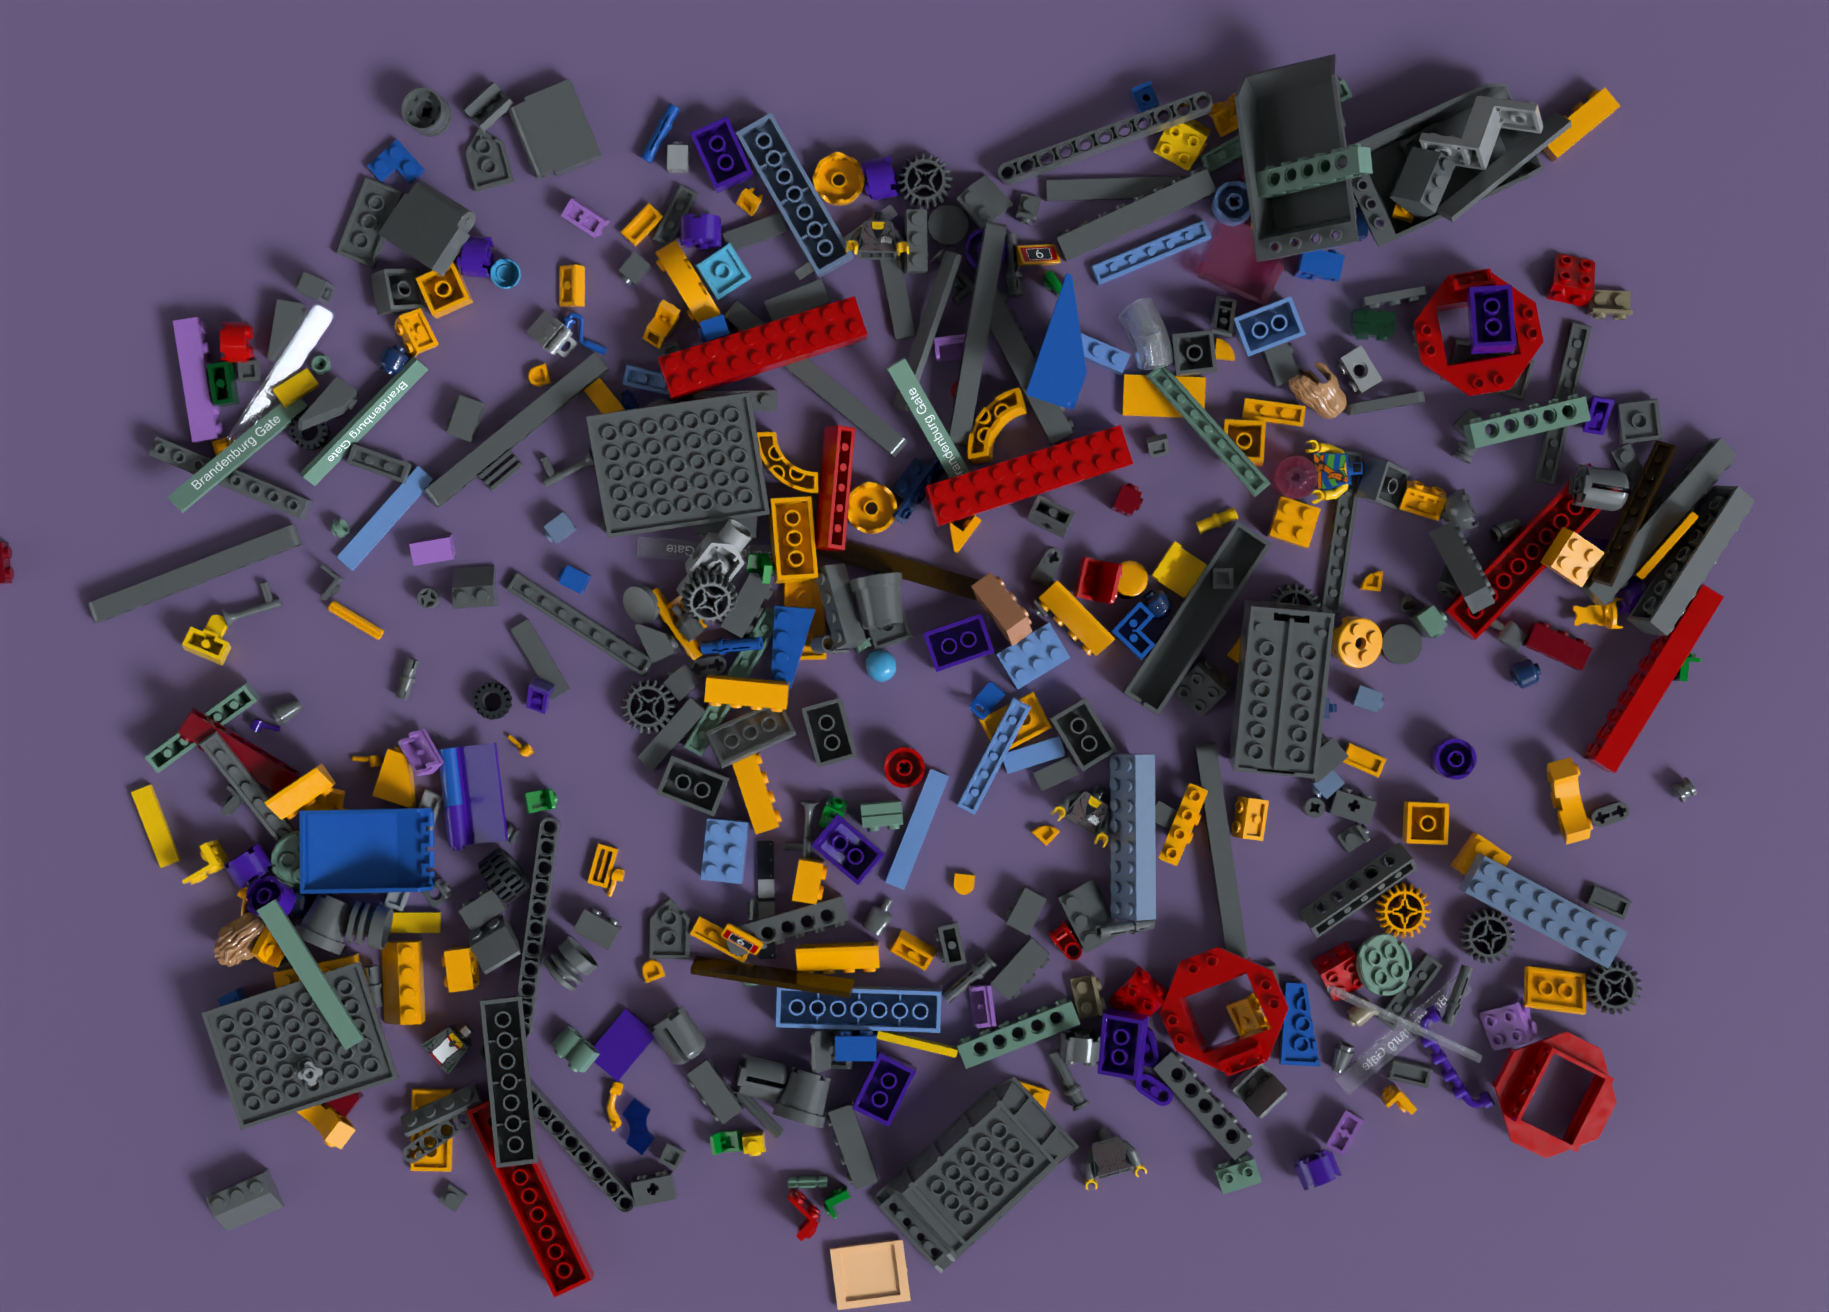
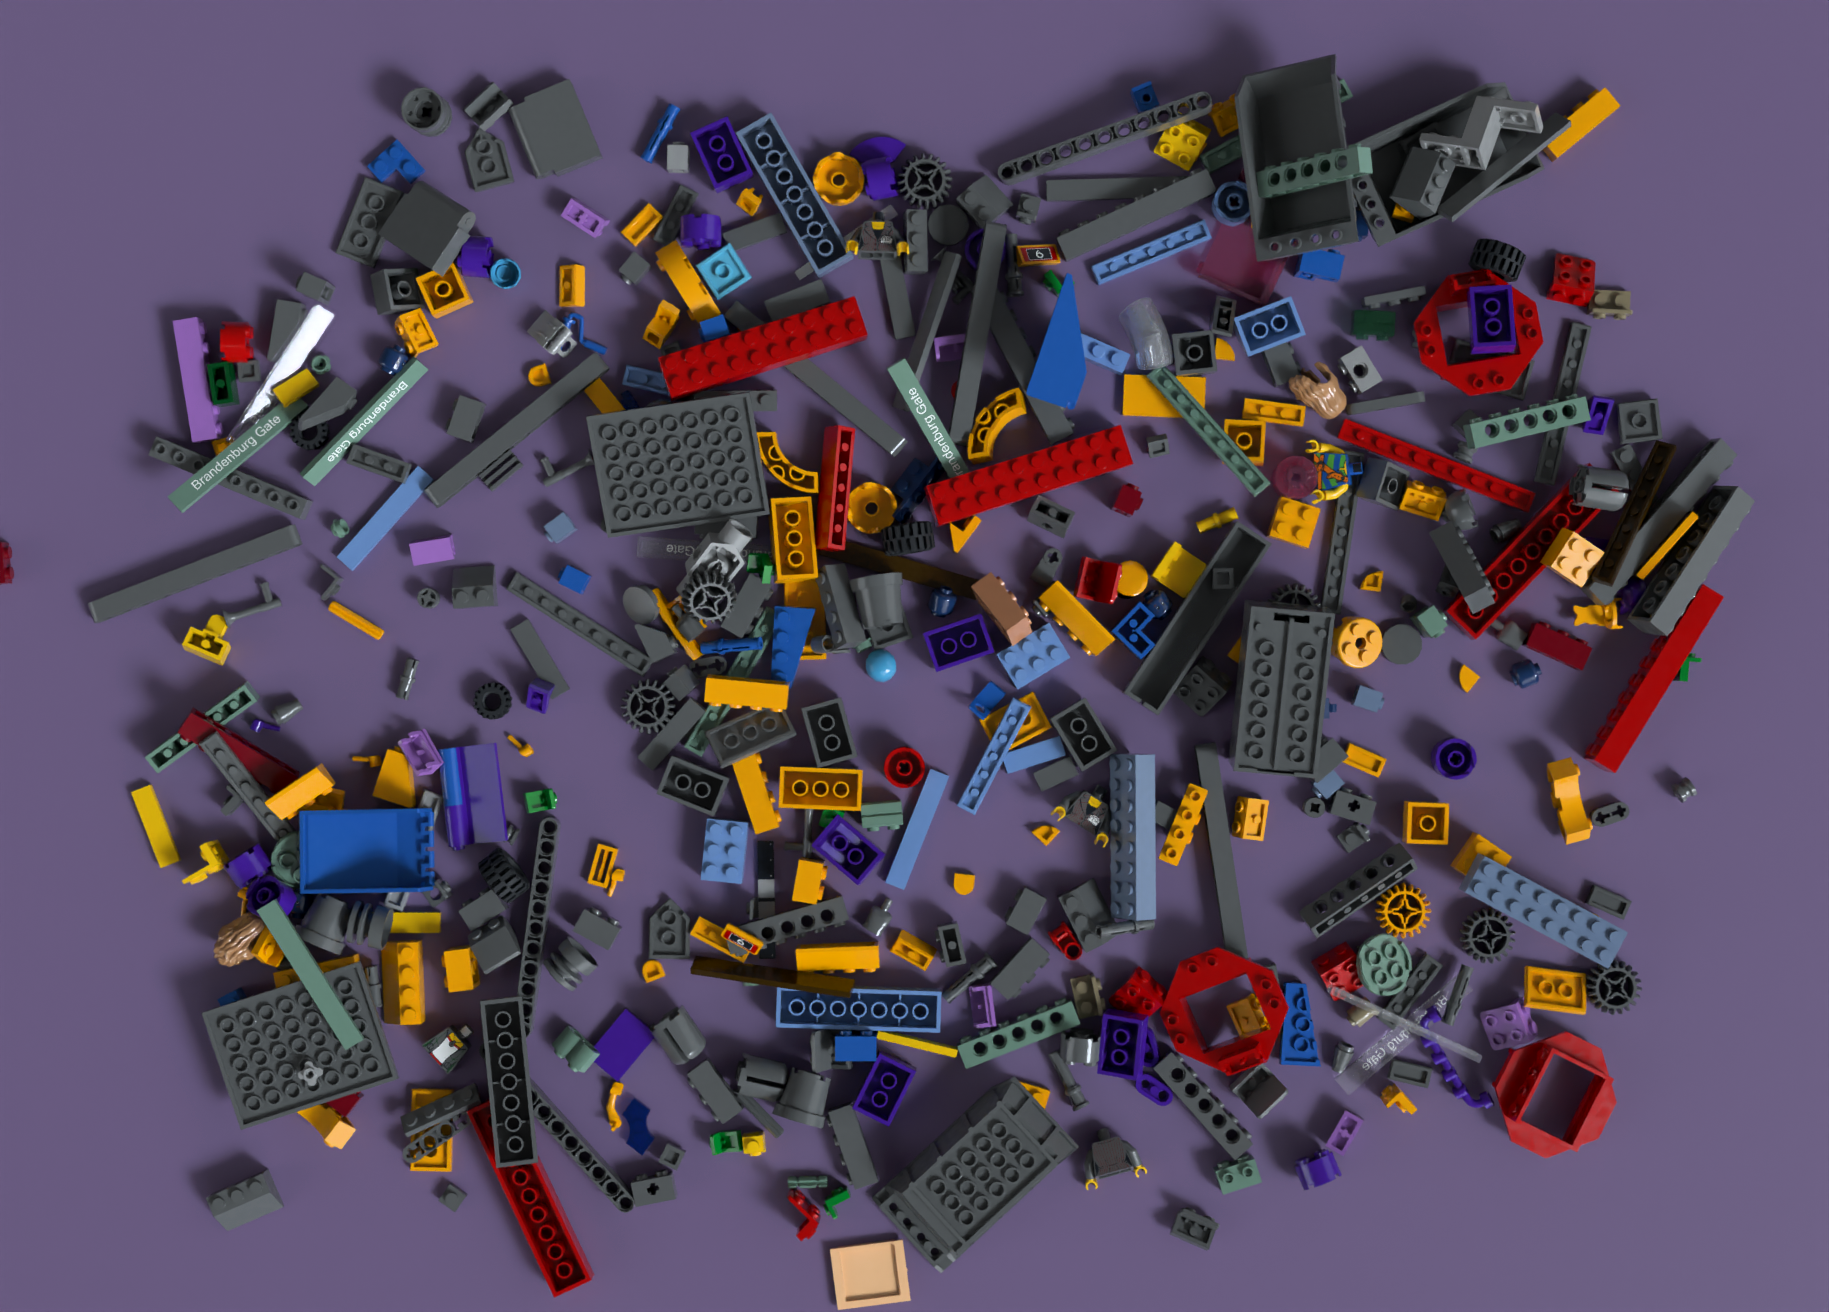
(820, 788): none -> light orange slope
(877, 148): none -> dark purple tile
(908, 538): none -> black tyre
(942, 601): none -> dark blue head
(1194, 1228): none -> dark grey bracket
(1436, 465): none -> red plate
(1467, 678): none -> light orange tile
(1498, 257): none -> black tyre

